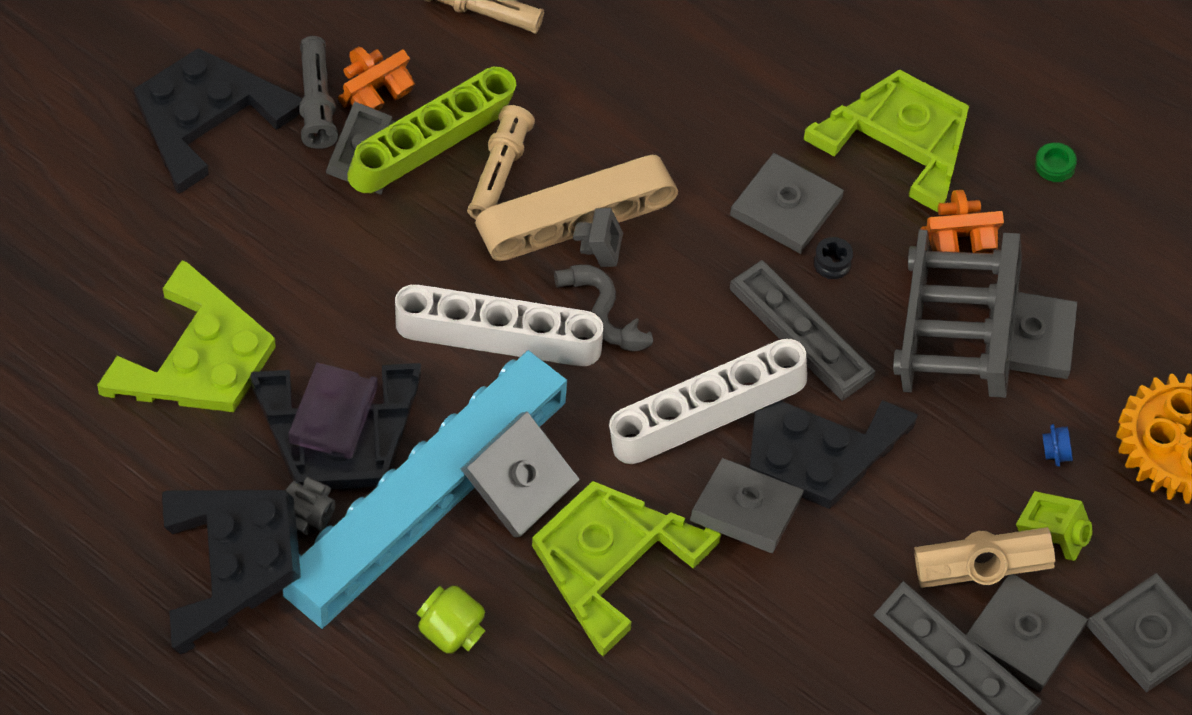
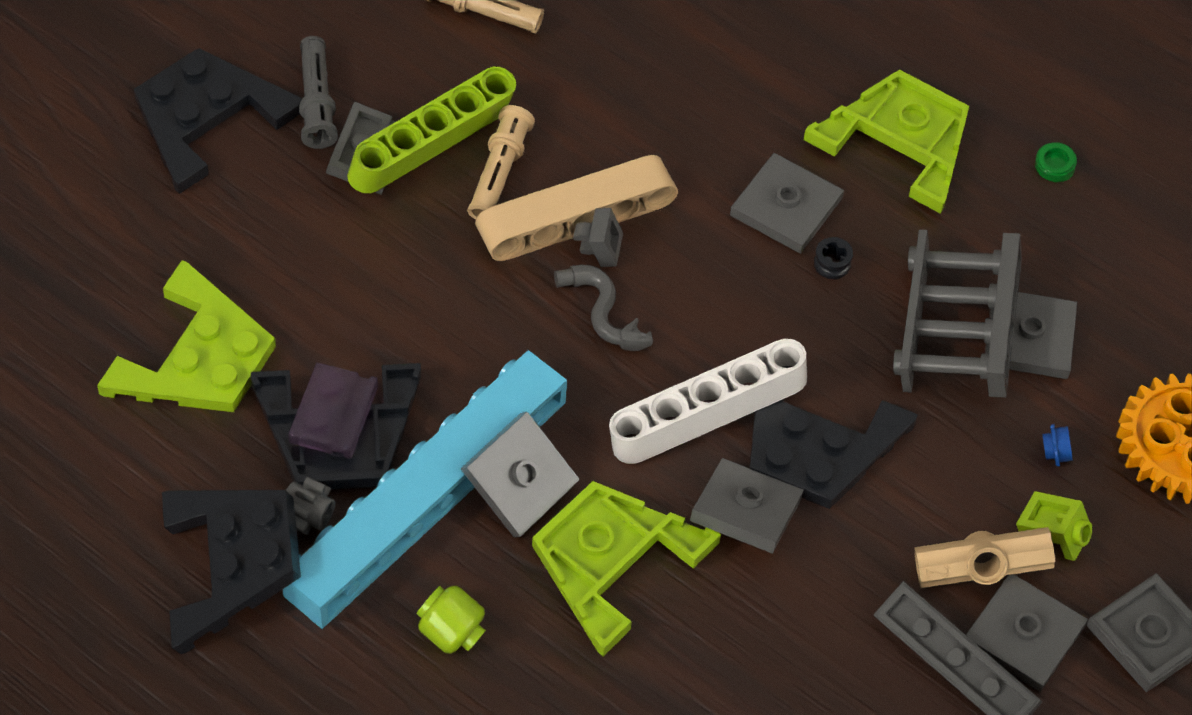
(390, 72): orange hips -> none
(482, 312): white beam -> none
(794, 319): dark grey tile -> none
(979, 226): orange hips -> none

